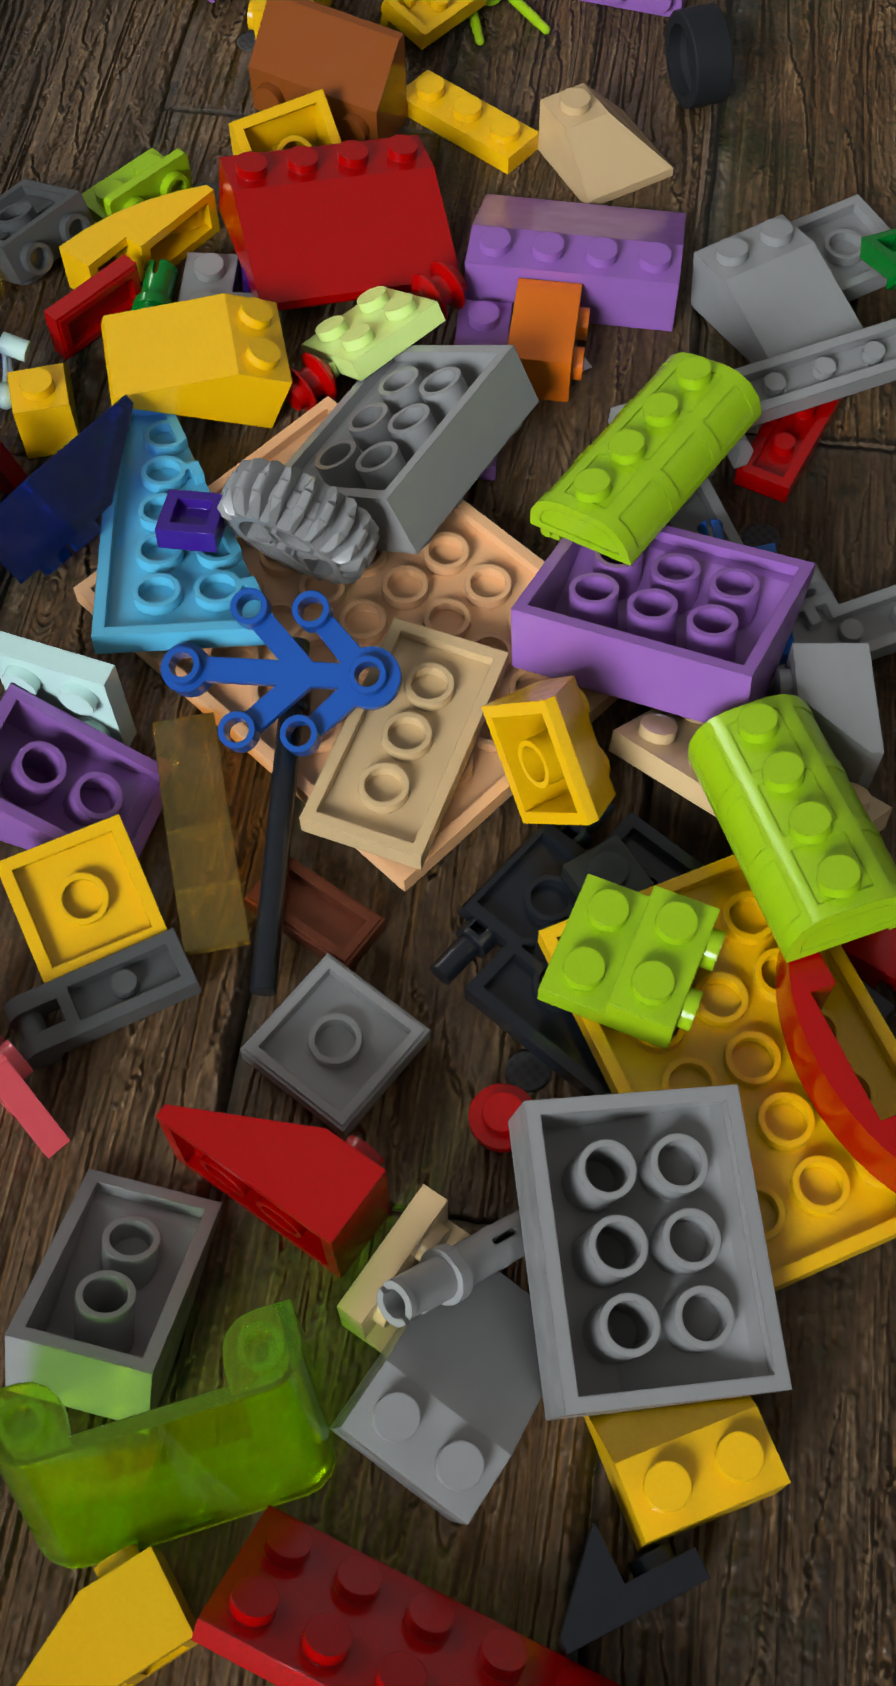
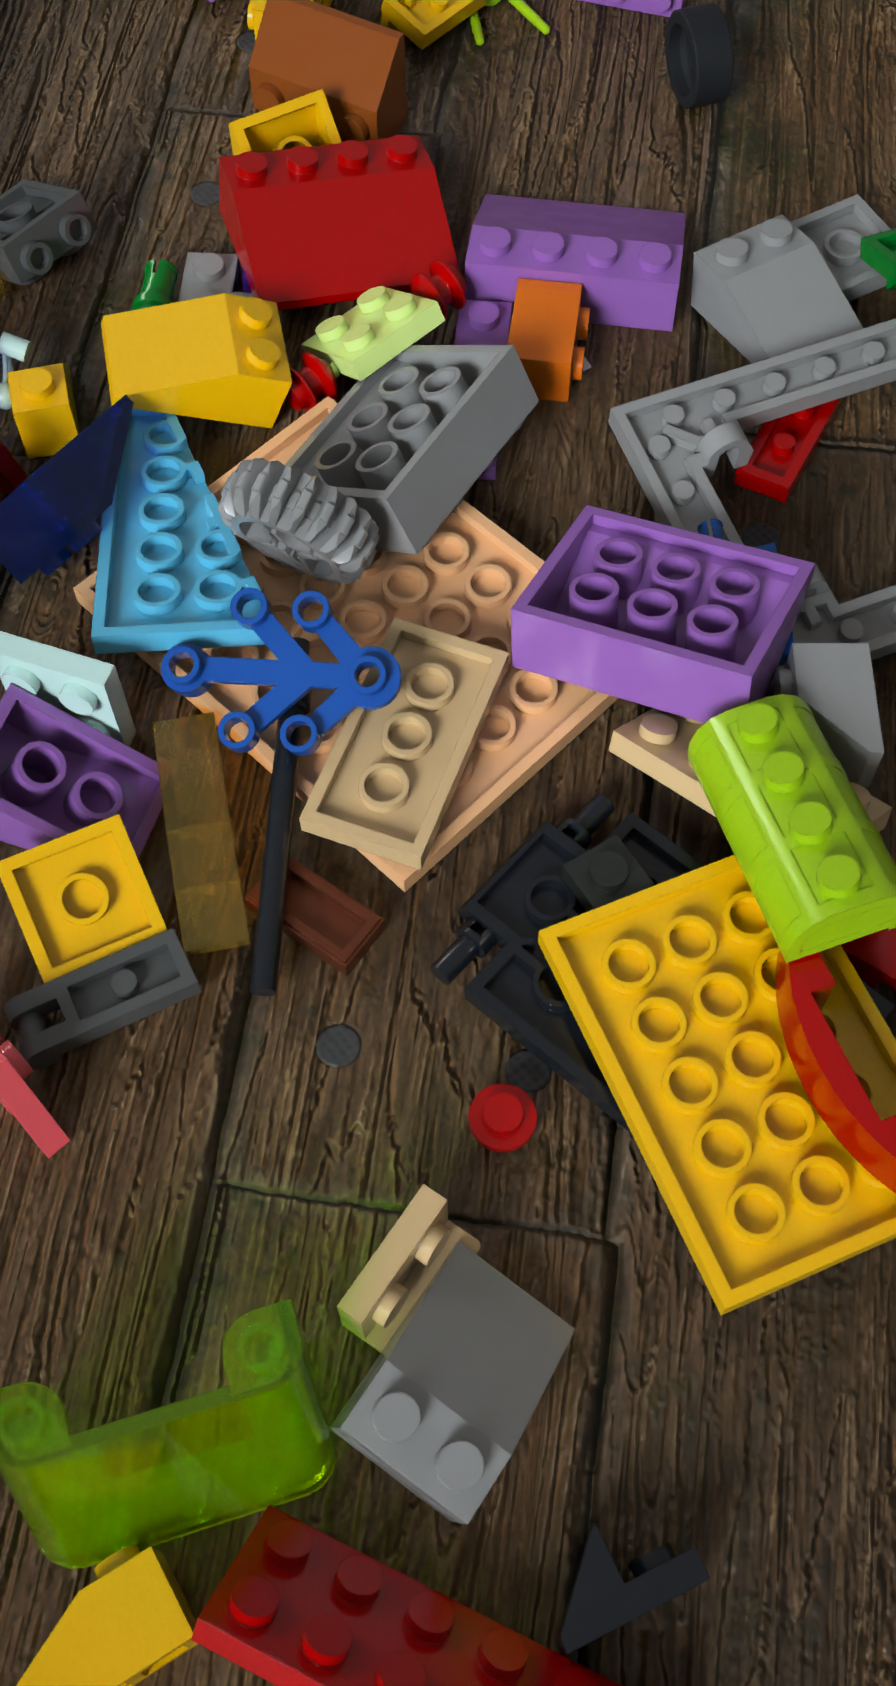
(78, 315): red tile -> none
(112, 1296): light grey slope -> none
(139, 181): lime bracket -> none
(144, 232): yellow slope -> none
(190, 521): dark purple plate -> none
(291, 1176): red slope -> none
(335, 1045): light grey plate -> none
(449, 1271): light grey pin -> none
(470, 122): yellow plate -> none
(551, 753): yellow slope -> none
(597, 146): tan slope -> none
(633, 959): lime plate -> none
(645, 1251): light grey slope -> none
(650, 458): lime container -> none
(686, 1464): yellow slope -> none

